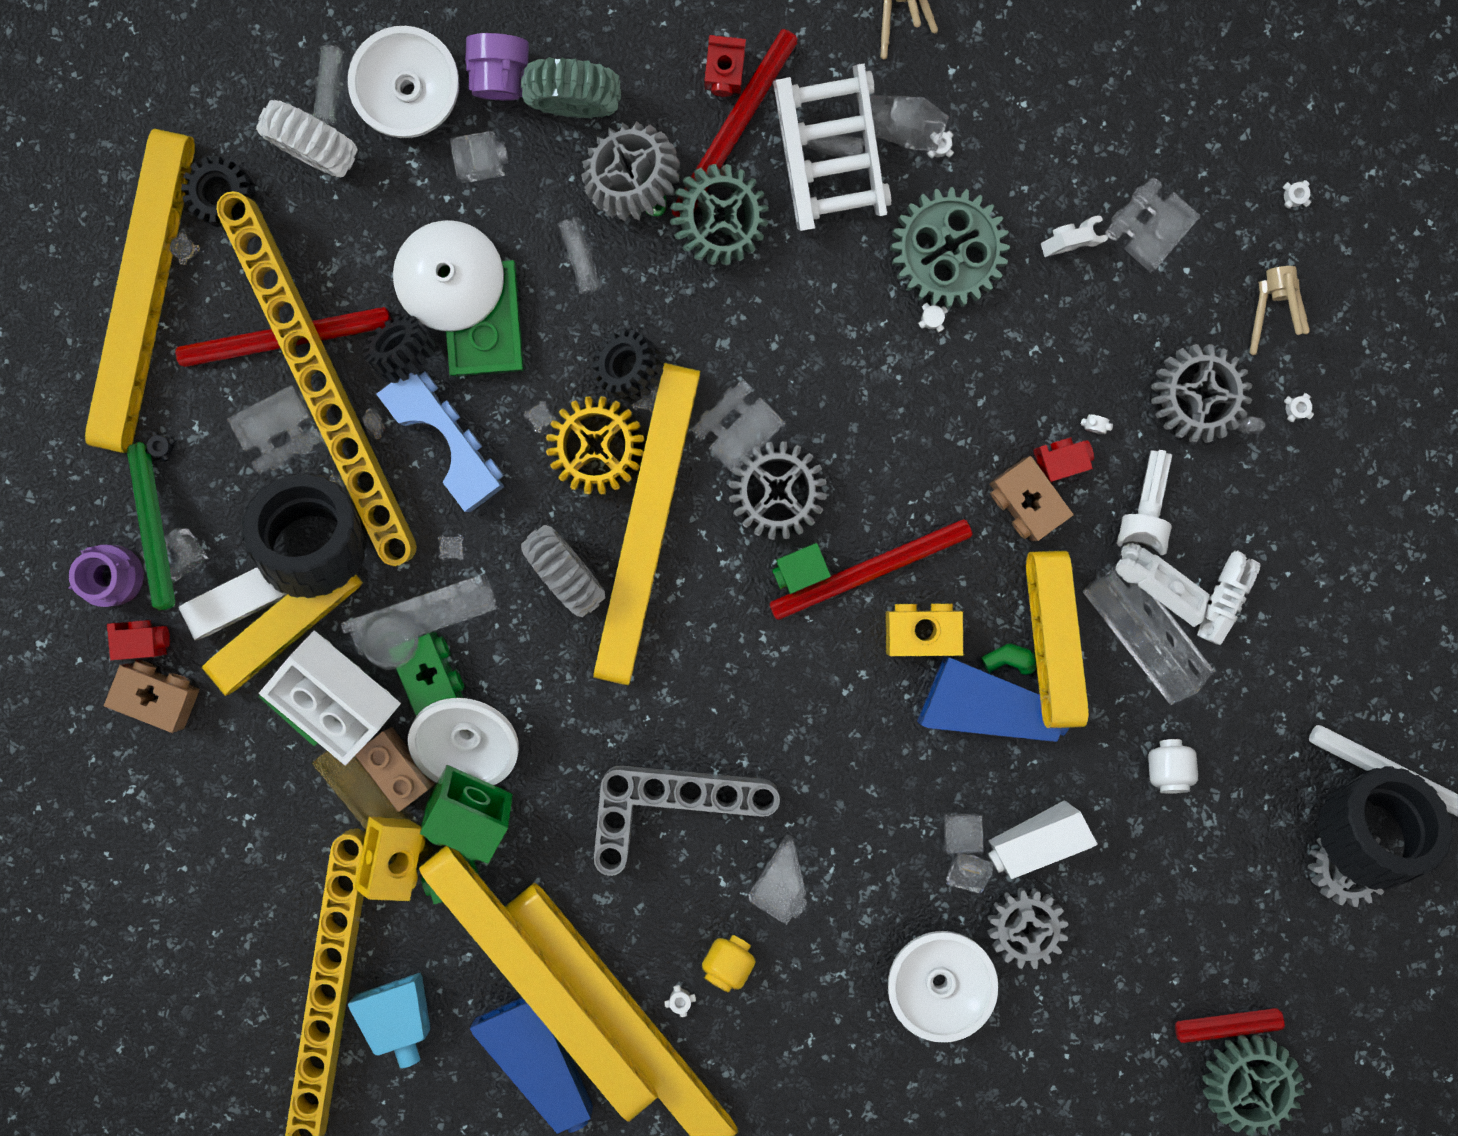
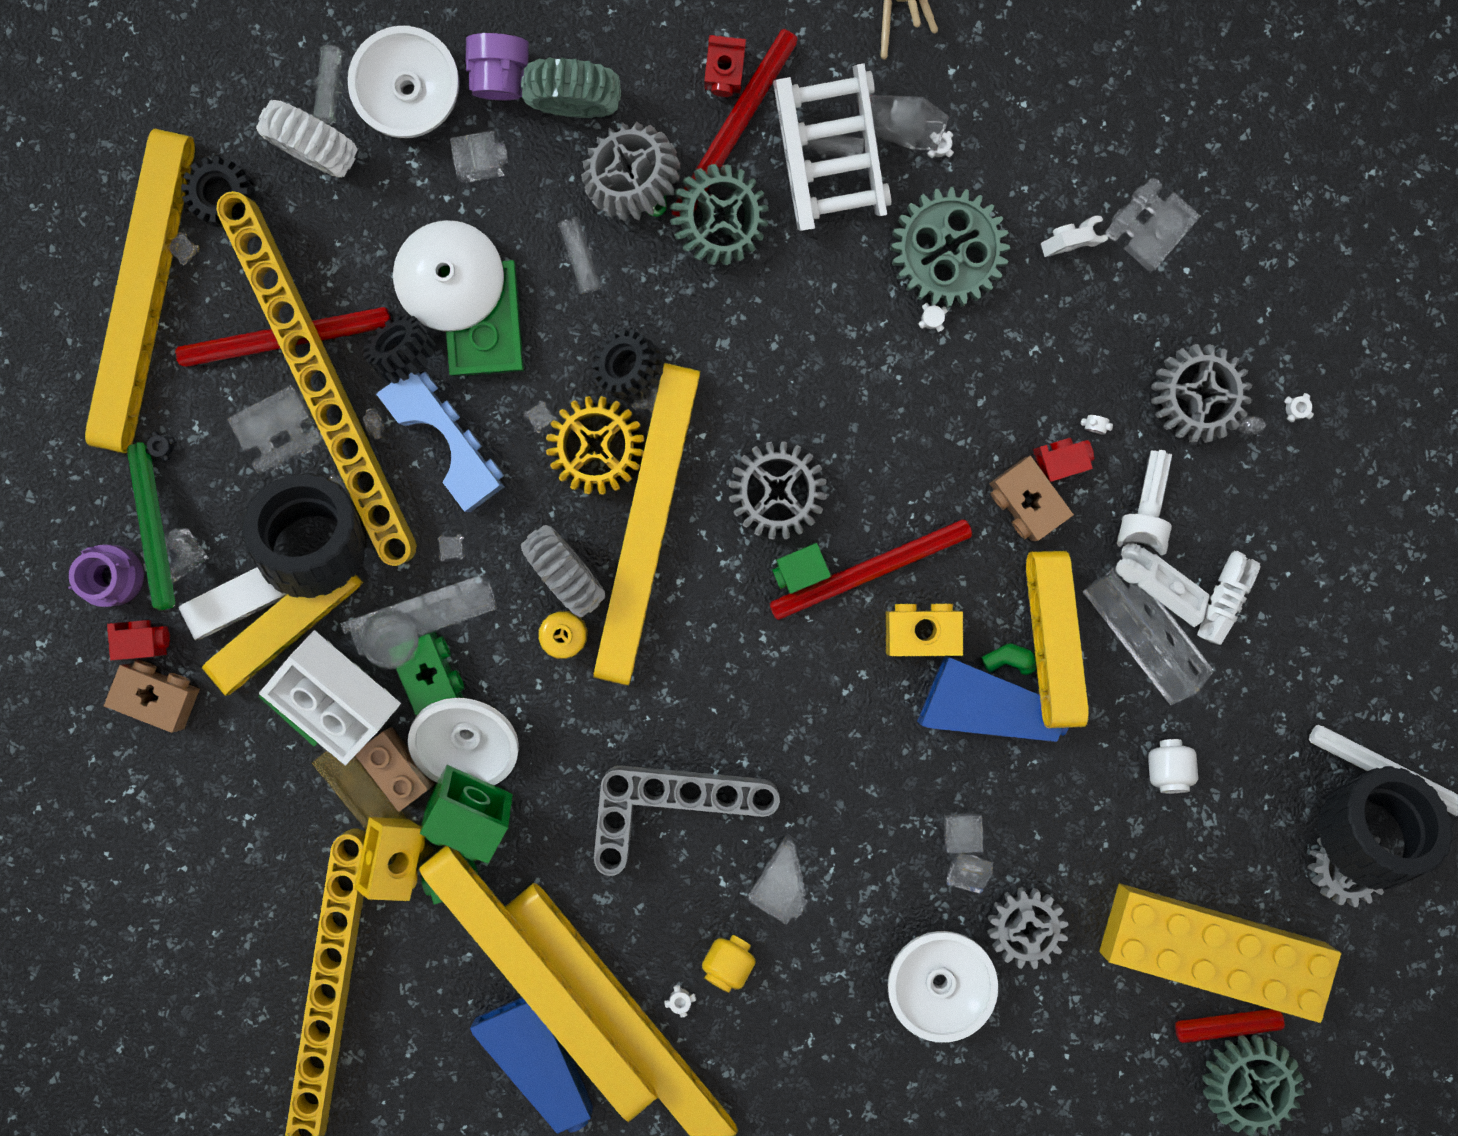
(394, 1018): medium azure torso -> none
(576, 634): none -> yellow head
(752, 429): clear plate -> none
(1041, 840): white slope -> none
(1219, 953): none -> yellow brick
(1283, 285): tan plant -> none
(1296, 194): white piece -> none

